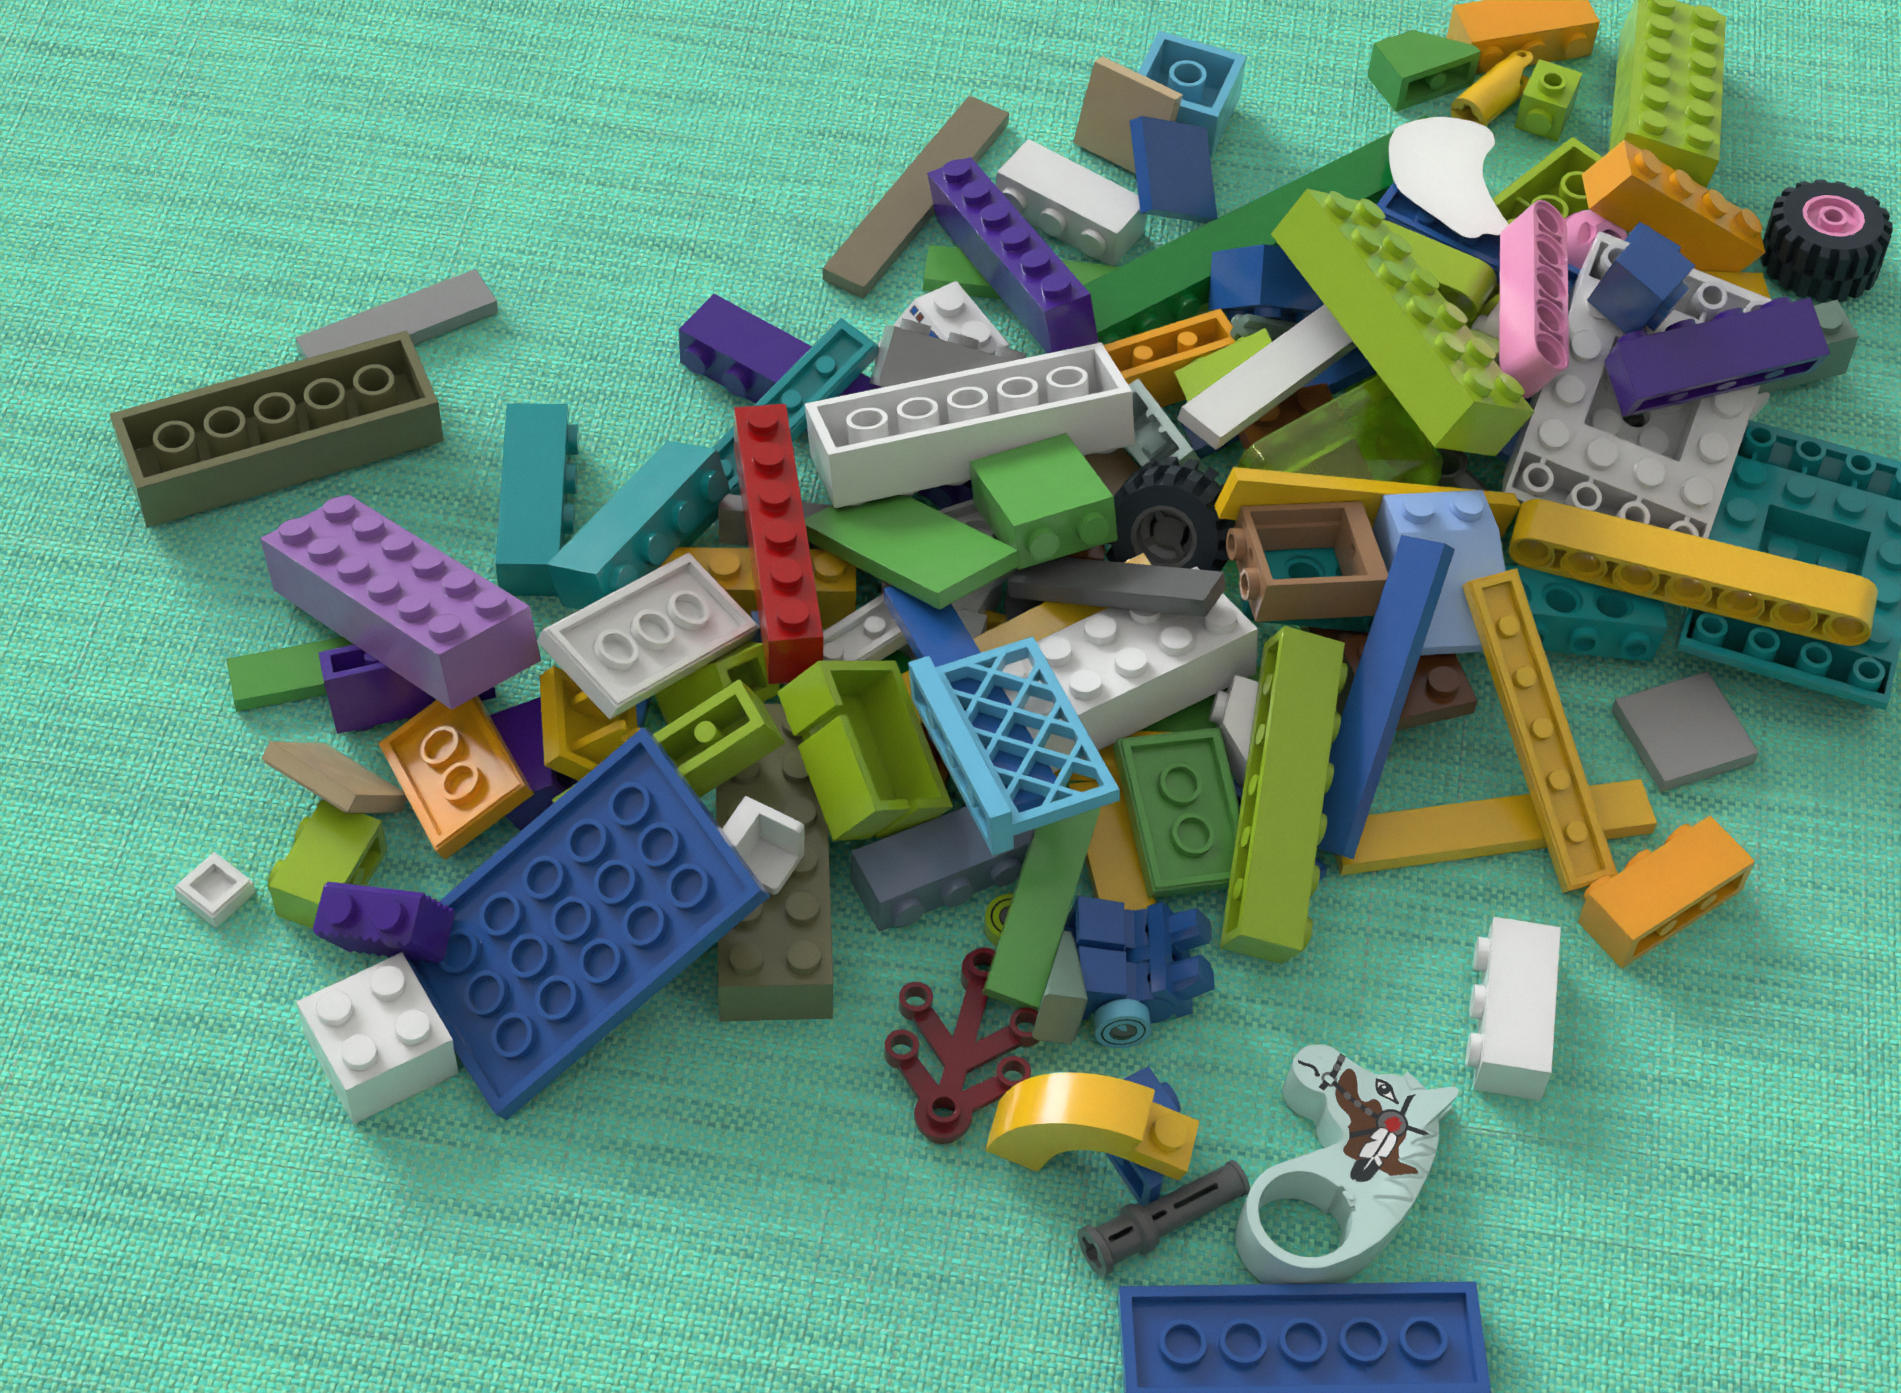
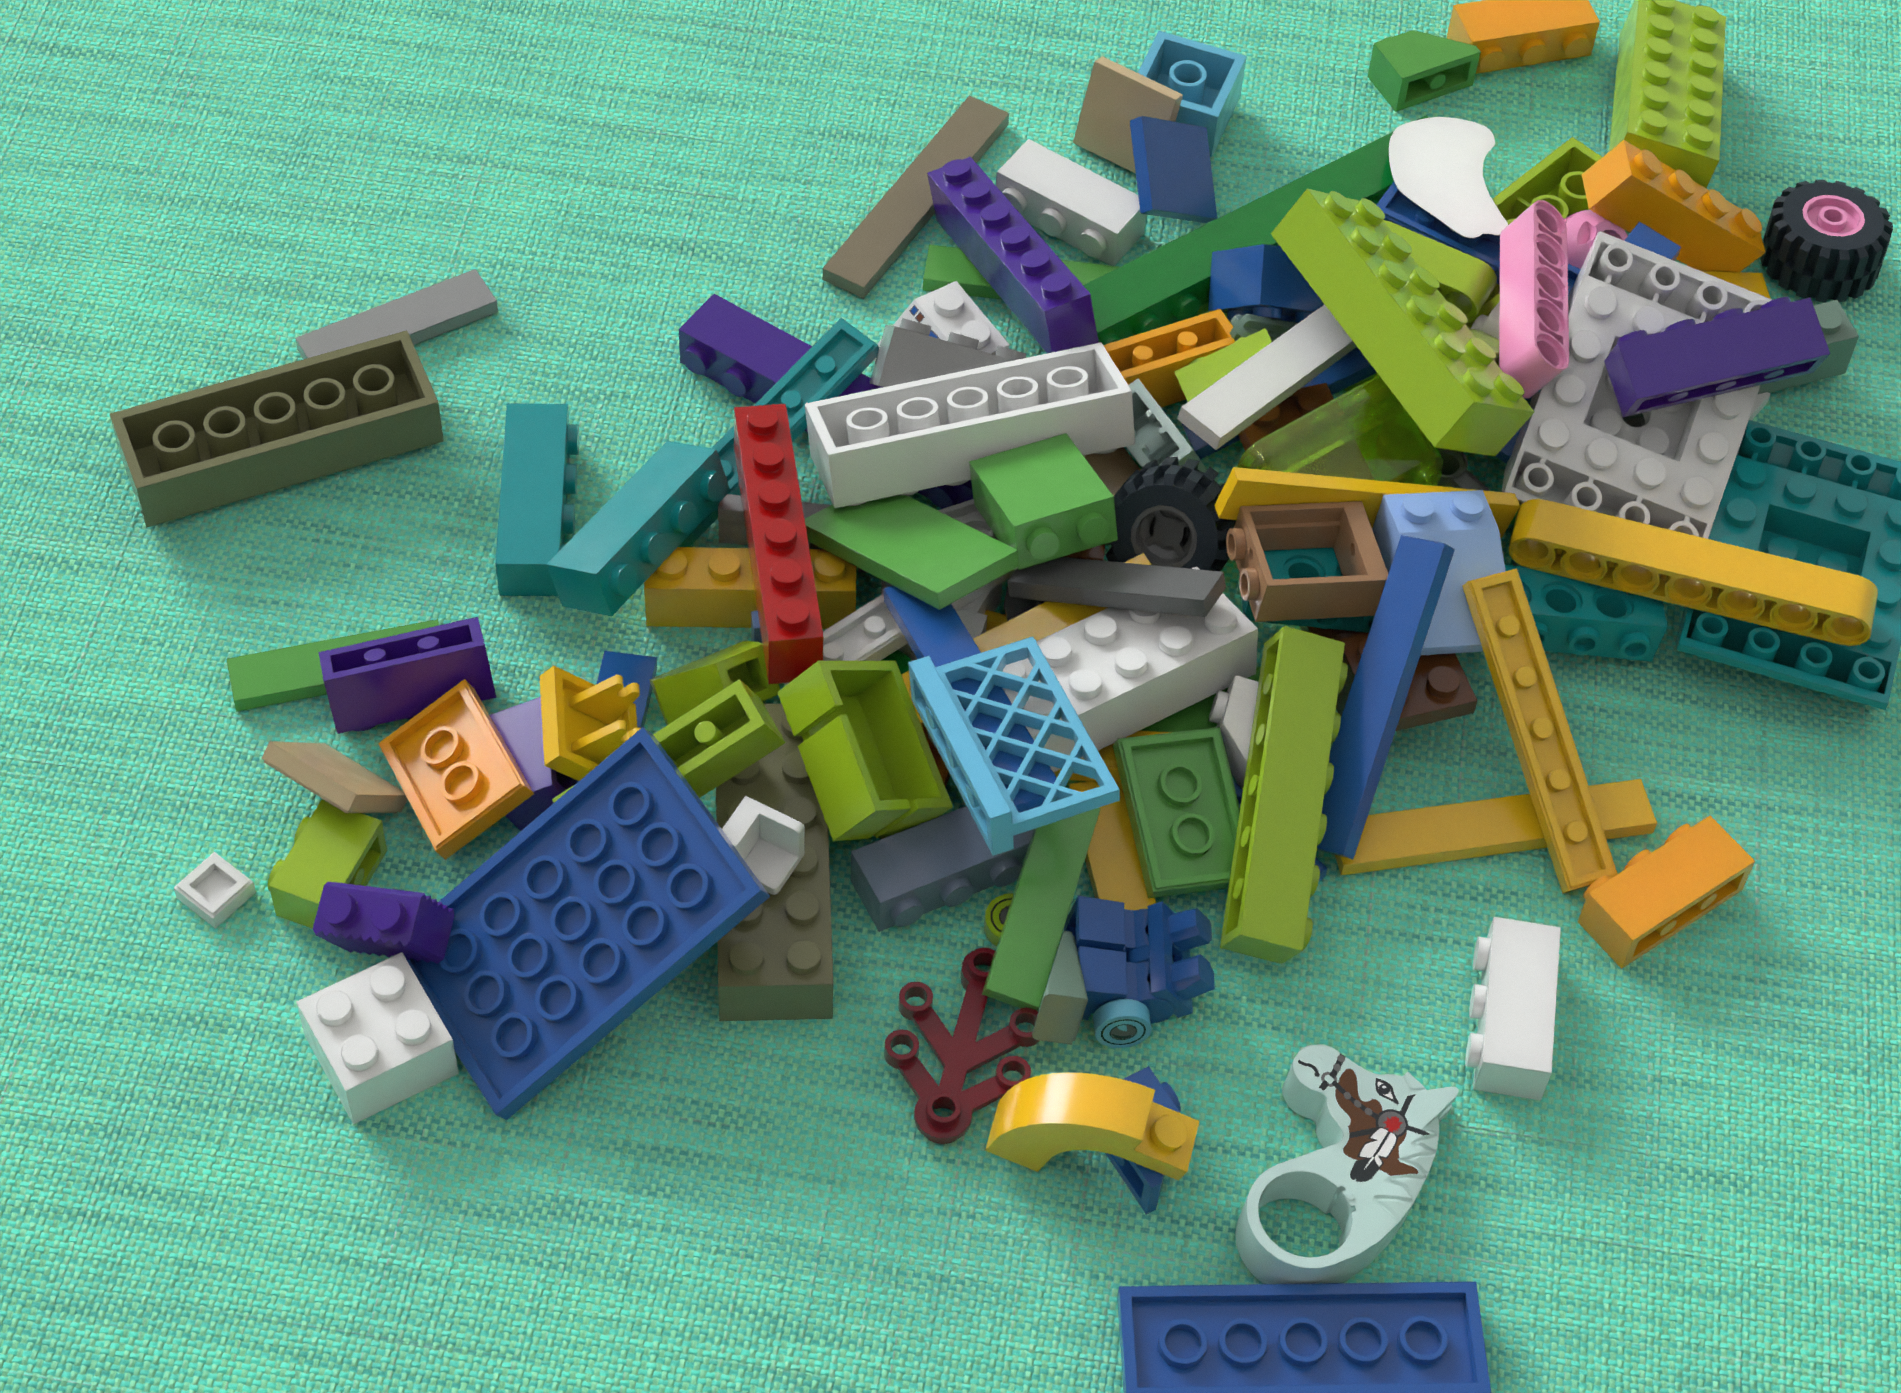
(401, 600): medium lavender brick -> none
(648, 635): white tile -> none
(1135, 1226): dark grey pin -> none
(1494, 90): yellow piece -> none
(1548, 100): lime brick -> none
(1642, 283): blue brick -> none
(1684, 731): light grey tile -> none

